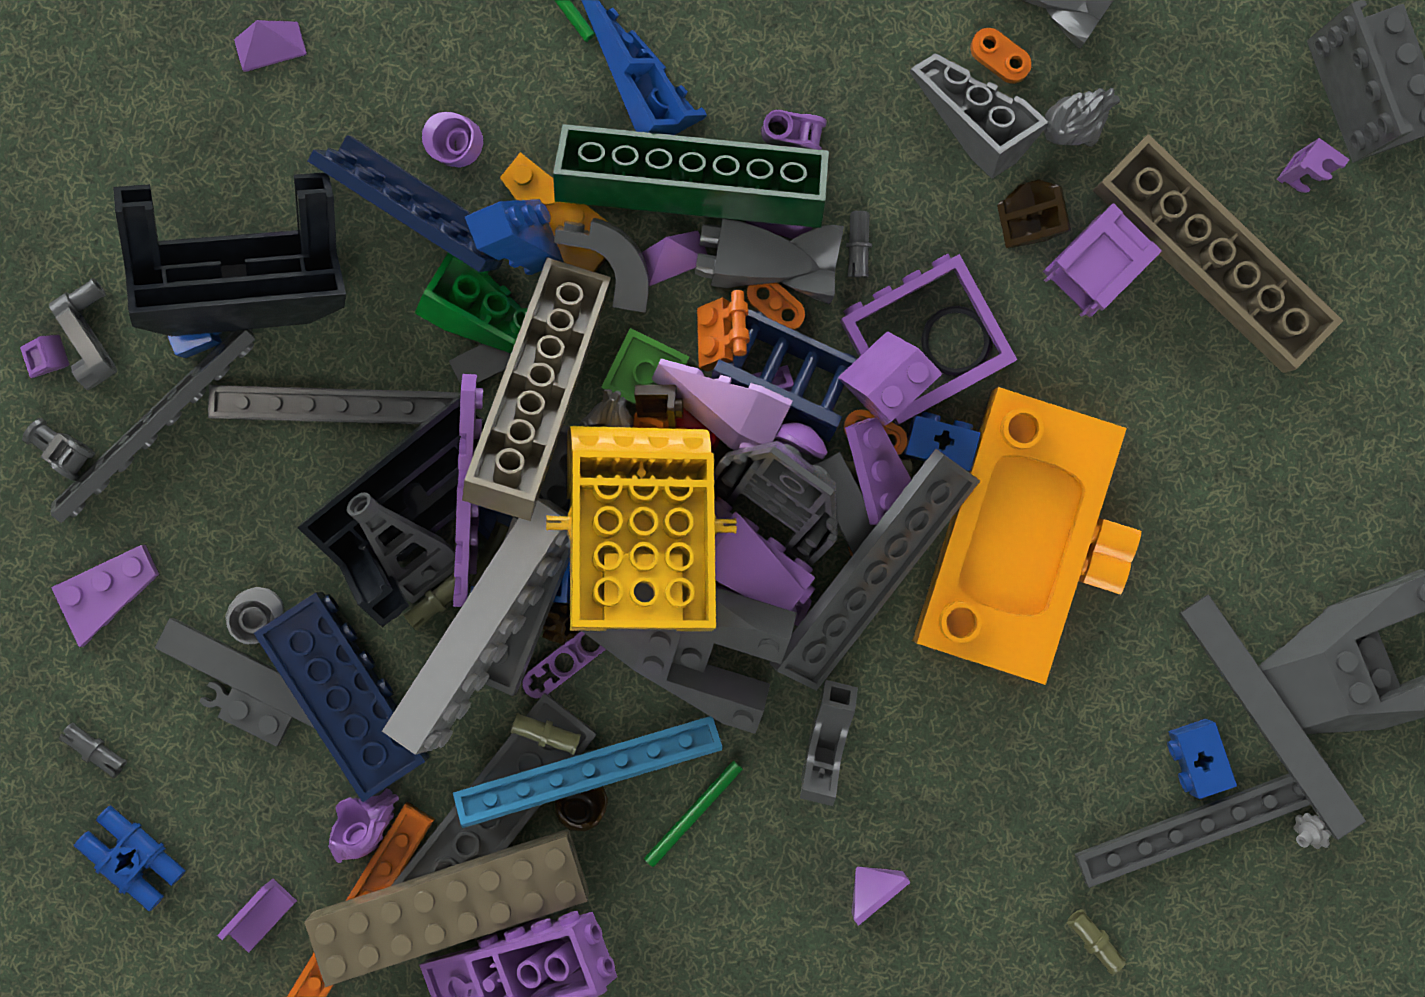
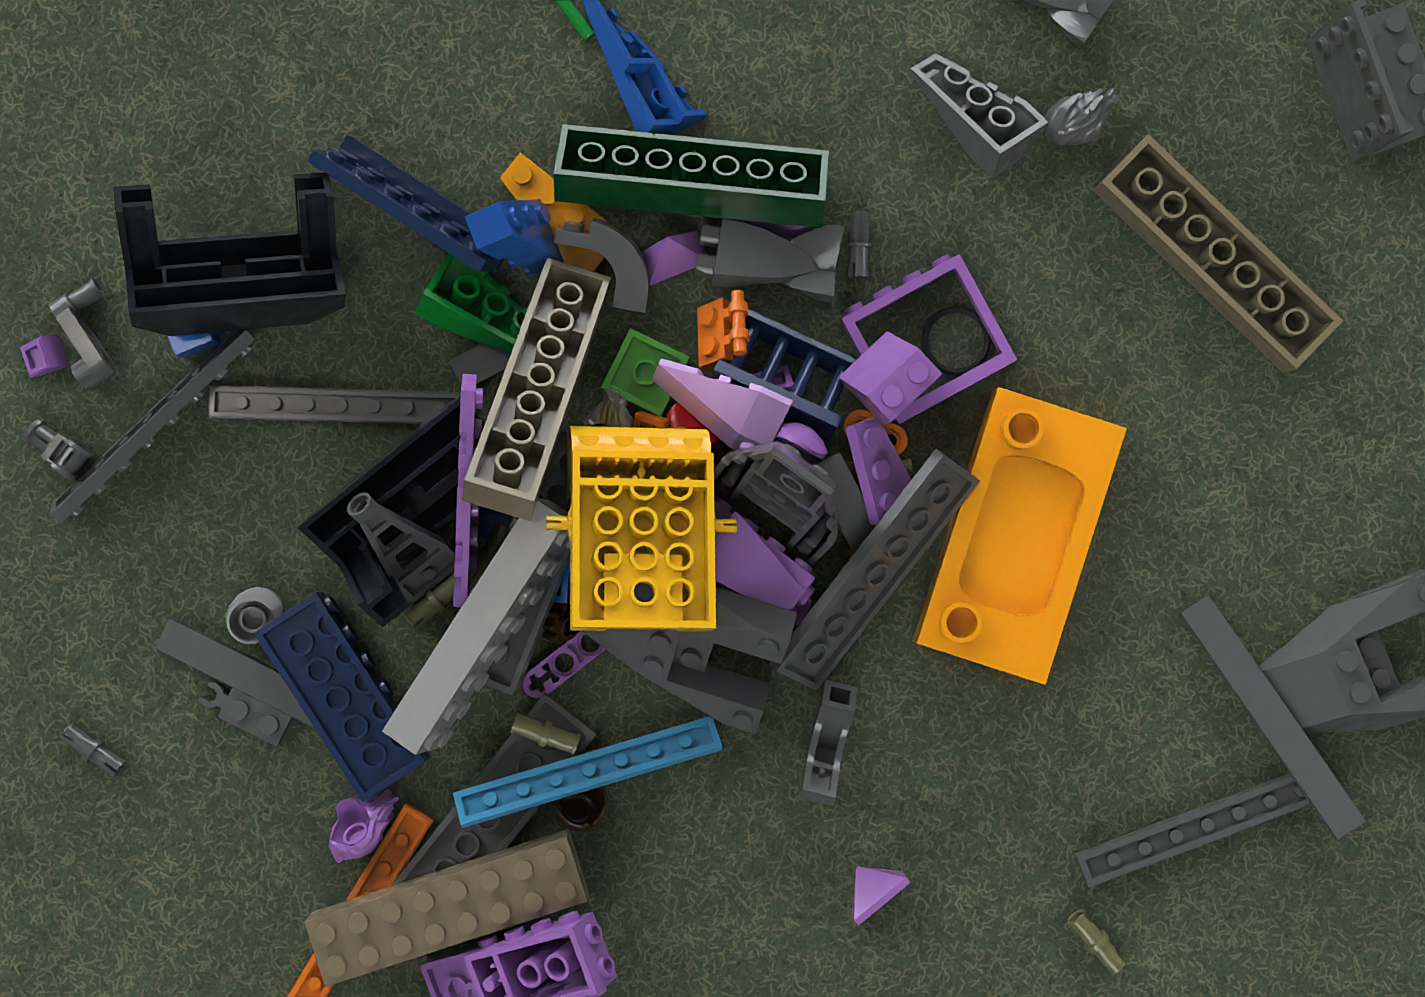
(102, 591): medium lavender wing -> none
(112, 861): blue pin -> none
(259, 915): medium lavender panel -> none
(269, 43): medium lavender slope -> none
(440, 137): medium lavender hat -> none
(659, 402): dark brown bracket -> none
(693, 813): green bar -> none
(776, 303): orange plate -> none
(796, 128): medium lavender piece -> none
(960, 434): blue brick -> none
(999, 57): orange plate -> none
(1033, 214): dark brown slope -> none
(1102, 261): medium lavender container -> none
(1110, 556): light orange brick -> none
(1215, 771): blue brick -> none
(1311, 831): light grey plant -> none
(1315, 159): medium lavender hinge -> none

